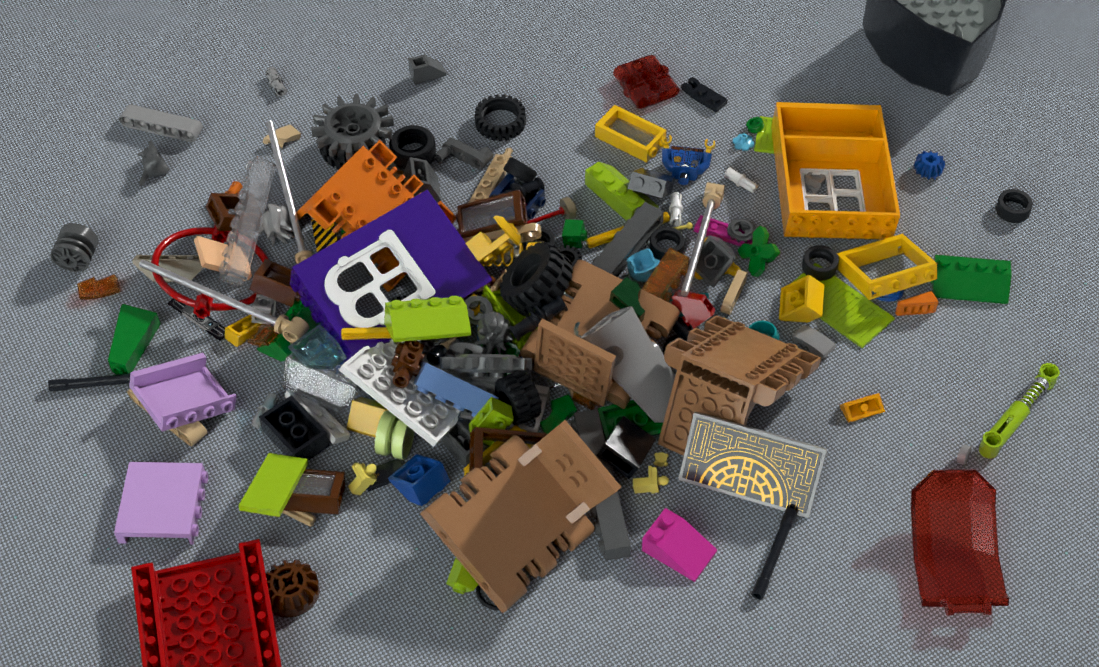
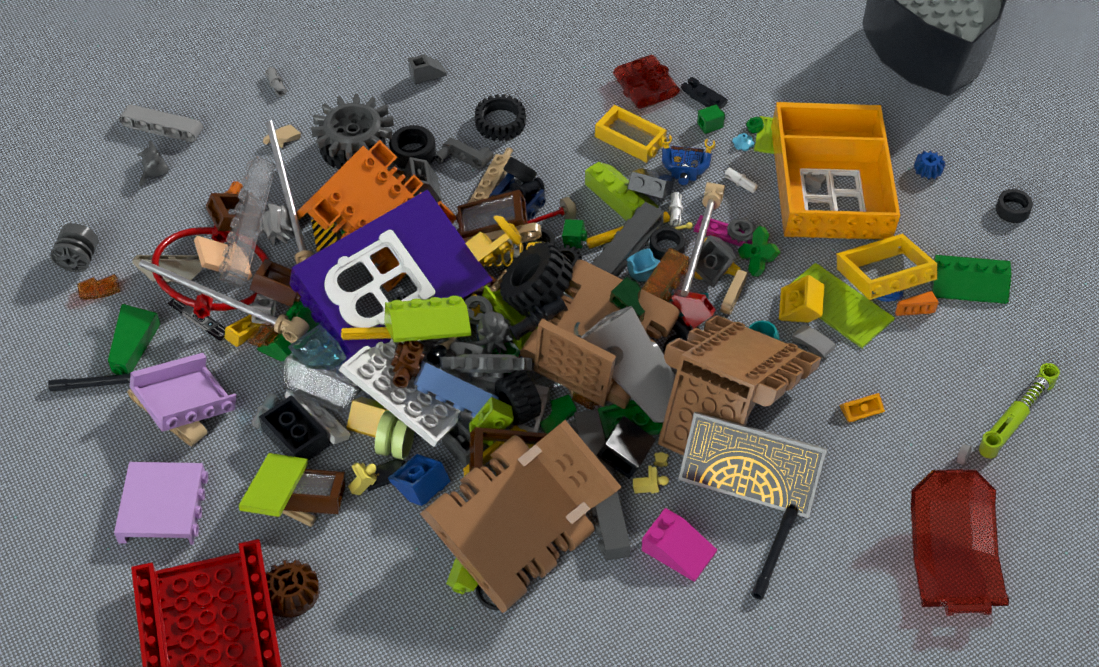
(710, 119): none -> green brick
(824, 252): black tyre -> none

